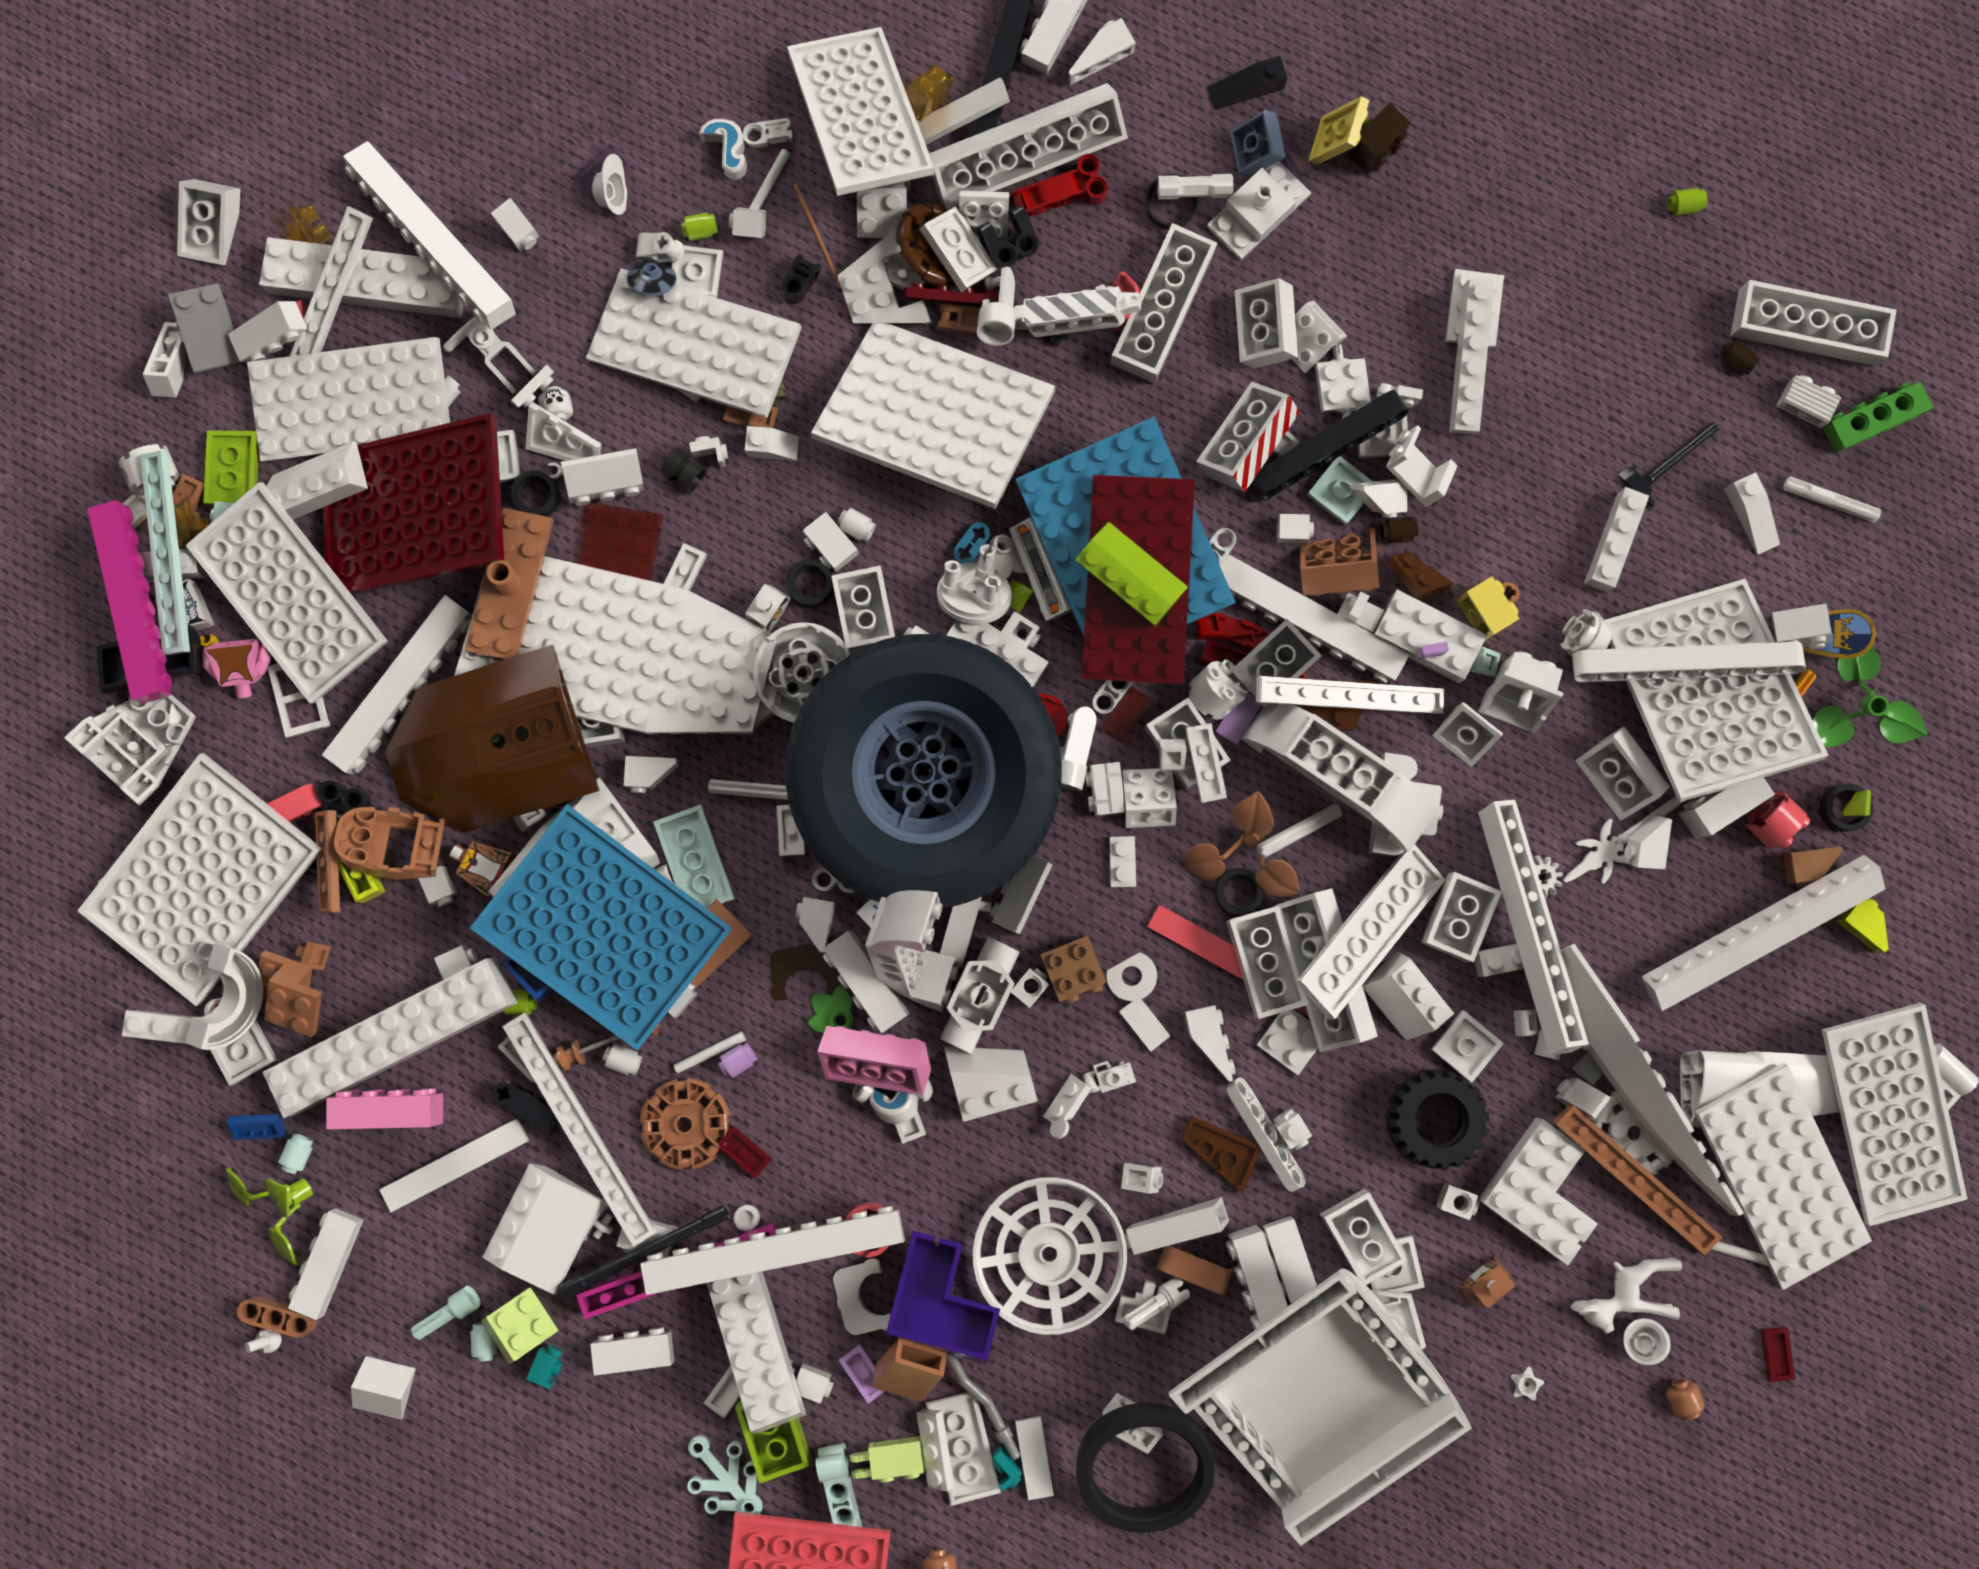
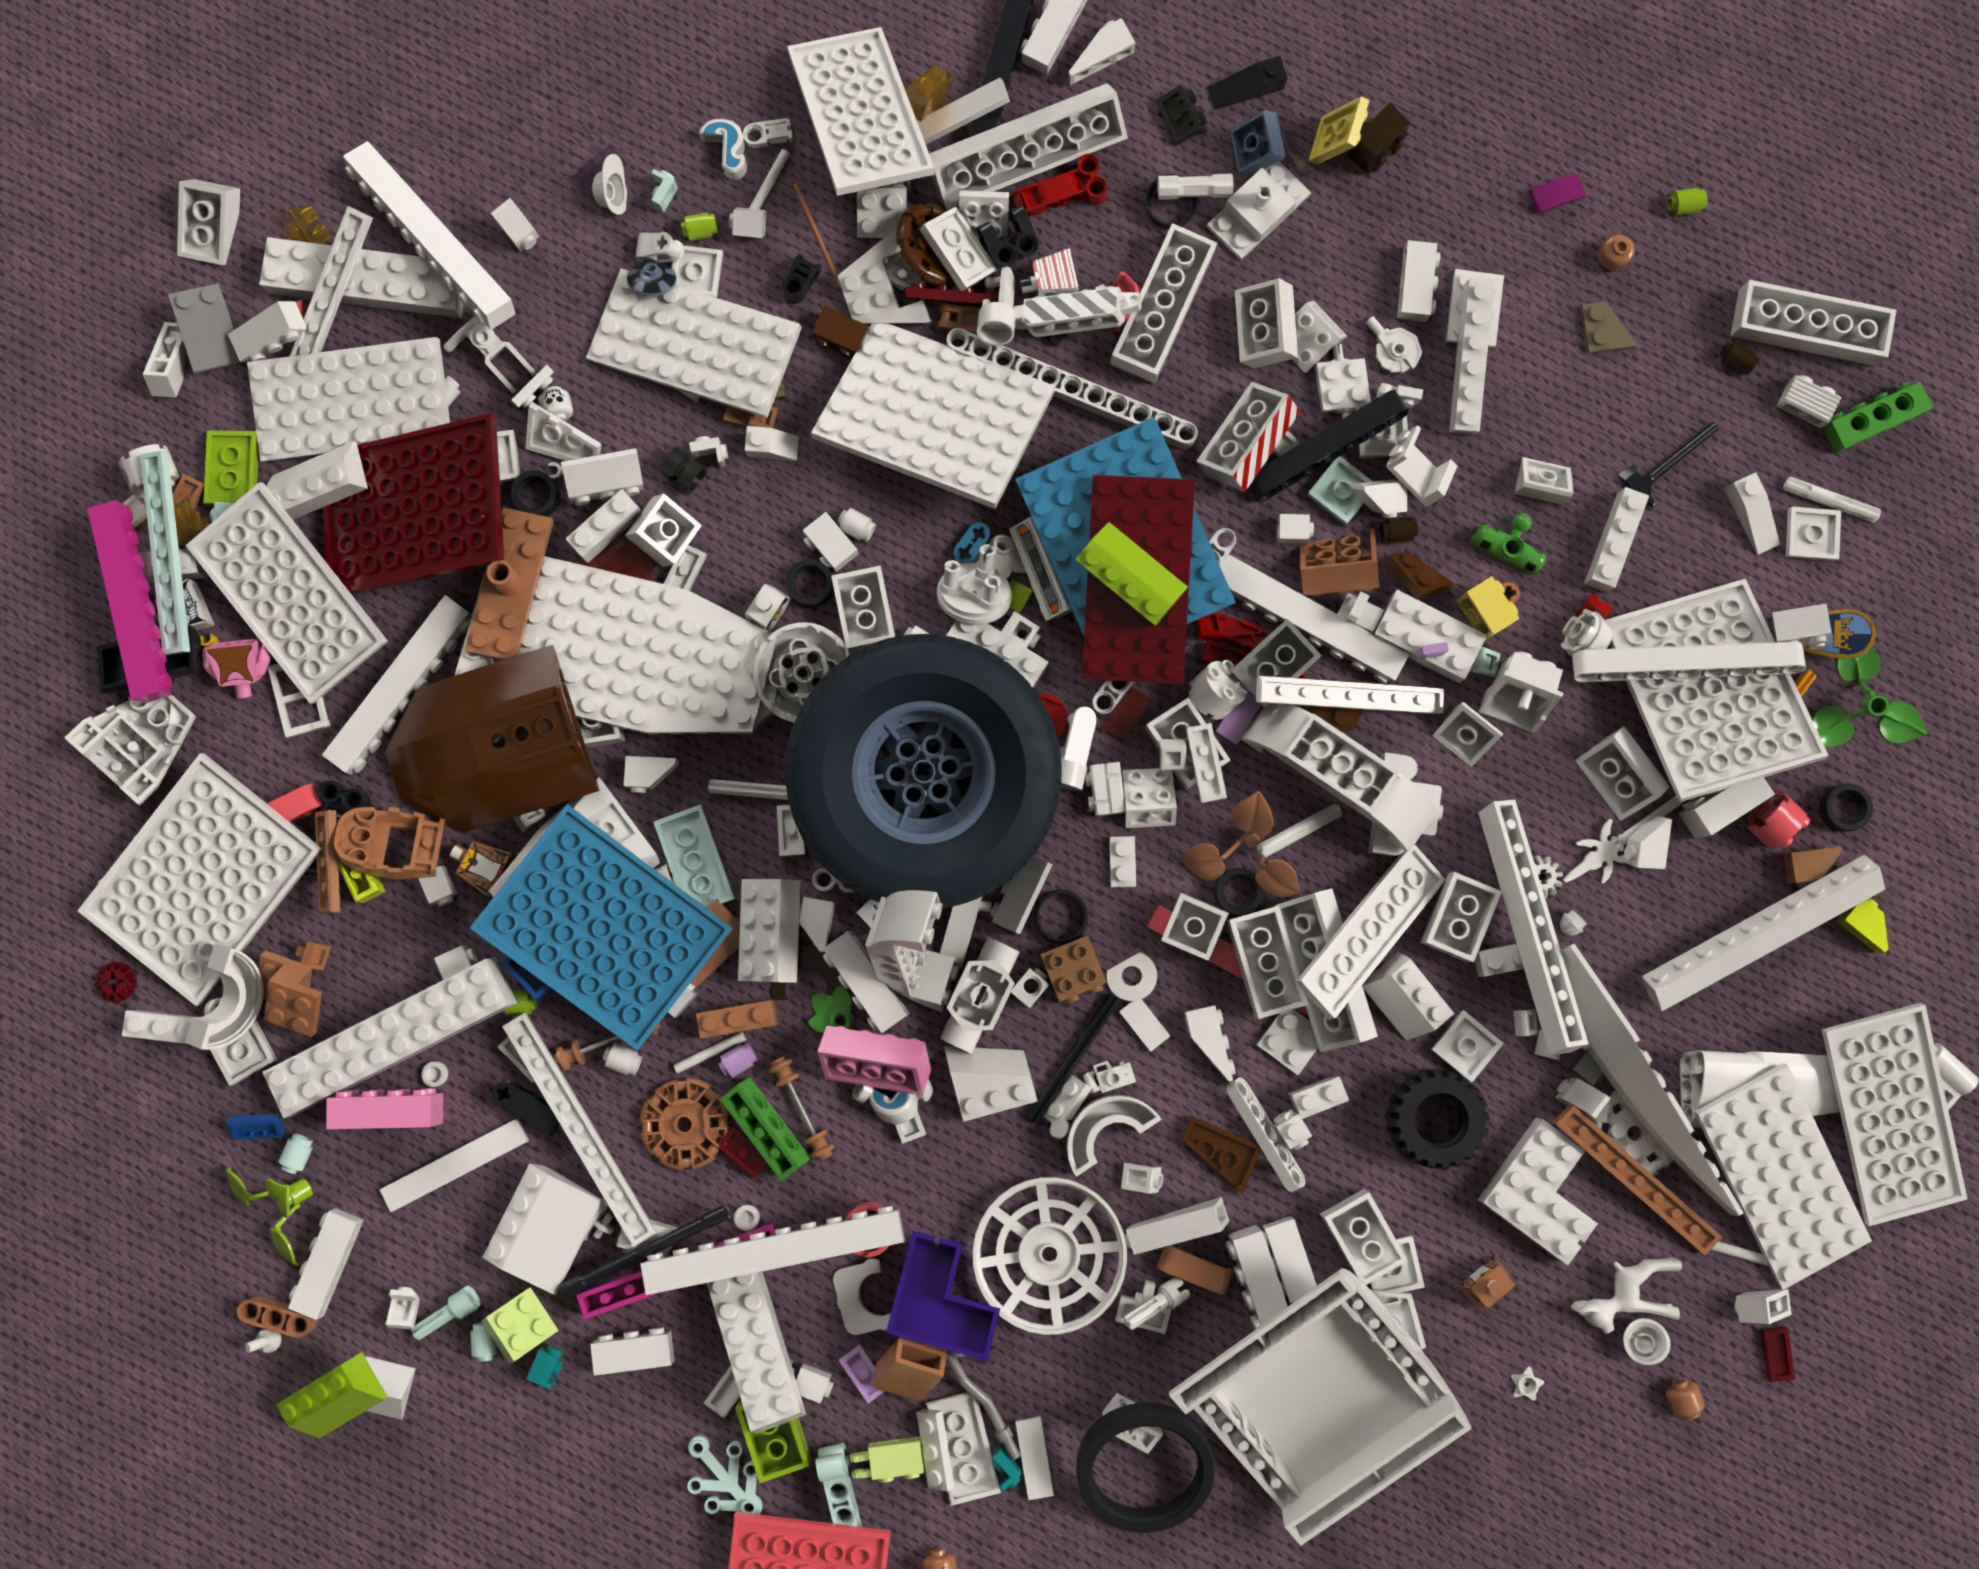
(124, 989): none -> dark red gear
(333, 1398): none -> lime slope
(402, 1308): none -> white bracket
(434, 1074): none -> white tile
(604, 526): none -> white brick
(663, 530): none -> white brick
(664, 193): none -> light aqua bracket
(737, 1019): none -> nougat brick
(765, 1128): none -> bright green brick
(769, 930): none -> white brick
(785, 1076): none -> nougat axle
(839, 332): none -> reddish brown brick
(1039, 927): none -> black tyre
(1052, 275): none -> torso
(1073, 1058): none -> black axle
(1084, 387): none -> white beam
(1095, 1117): none -> white brick
(1182, 114): none -> pearl dark grey bracket
(1195, 926): none -> white brick
(1318, 1096): none -> white brick
(1396, 348): none -> white piece
(1418, 281): none -> white brick
(1447, 1198): white brick -> none
(1522, 552): none -> bright green piece
(1544, 481): none -> white slope
(1557, 193): none -> magenta slope
(1572, 923): none -> white plate
(1595, 605): none -> red tile
(1604, 329): none -> dark tan wing
(1616, 252): none -> nougat head
(1763, 1306): none -> white slope
(1813, 533): none -> white plate
(1858, 805): lime slope -> none

